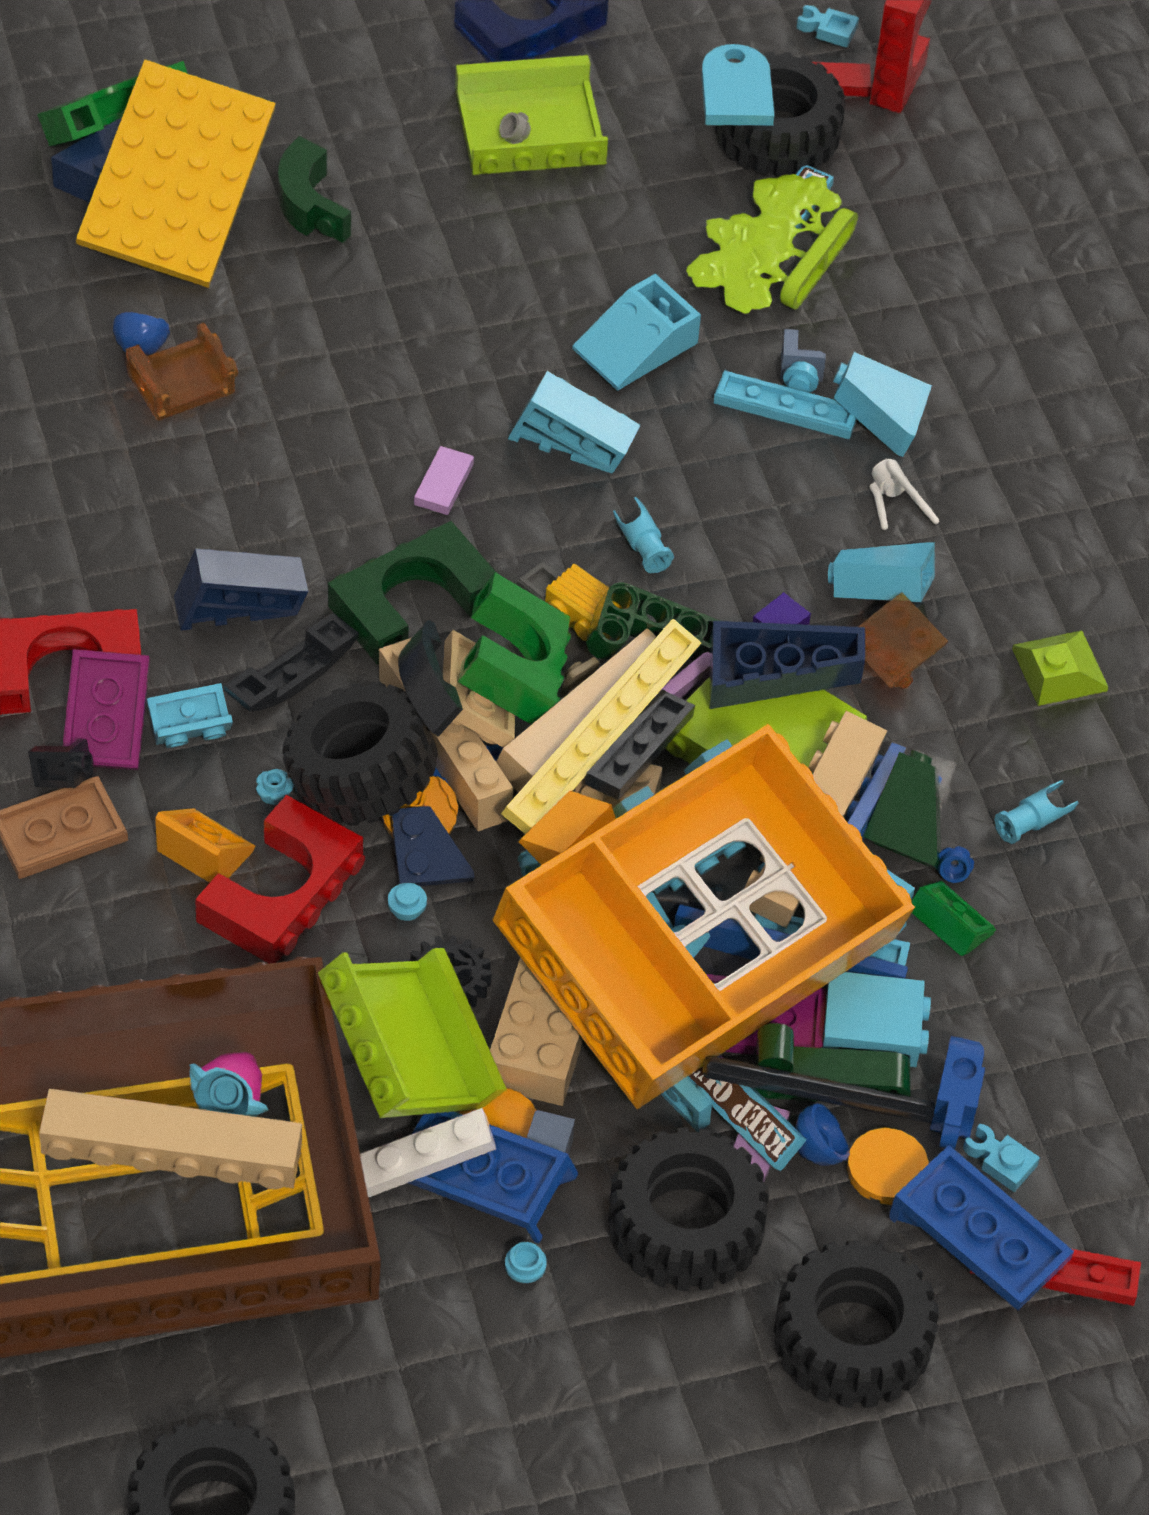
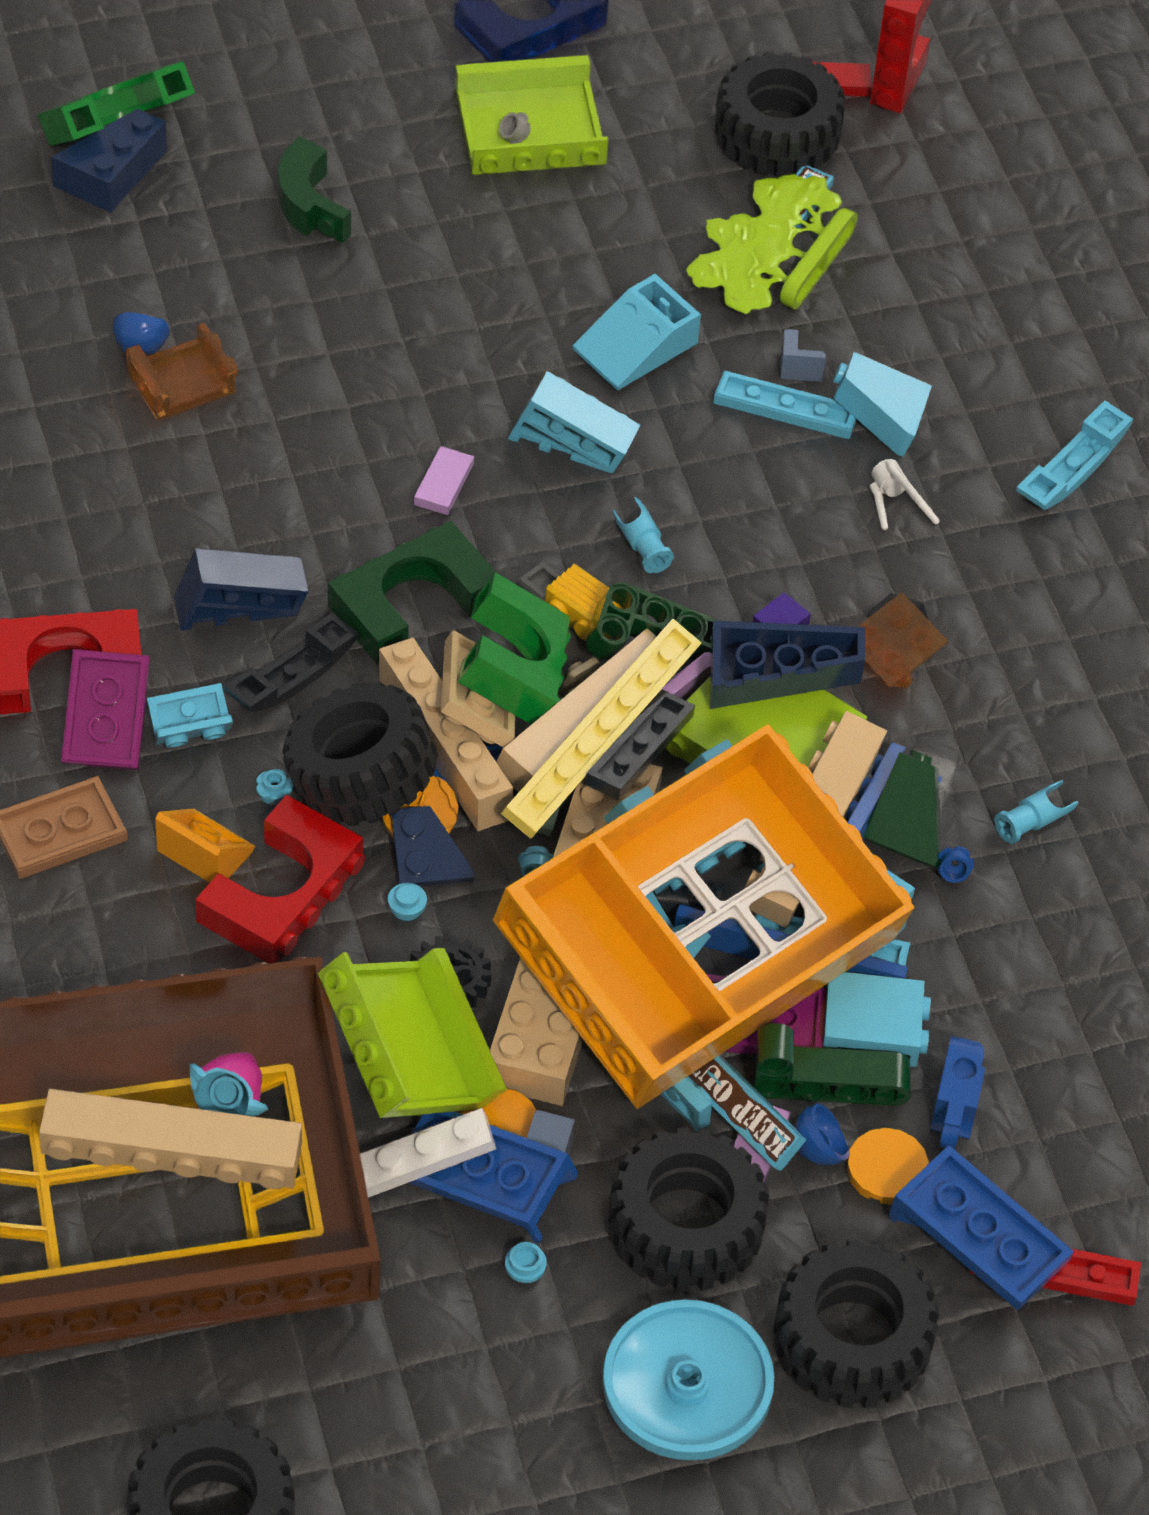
(61, 765): black bracket -> none
(176, 173): yellow plate -> none
(423, 681): black slope -> none
(566, 825): light orange slope -> none
(688, 1380): none -> medium azure dish
(737, 91): medium azure tile -> none
(801, 377): medium azure plate -> none
(818, 1089): black axle -> none
(830, 27): medium azure plate -> none
(884, 572): medium azure slope -> none
(951, 917): green slope -> none
(1004, 1160): medium azure plate -> none
(1060, 668): lime slope -> none
(1078, 459): none -> medium azure slope

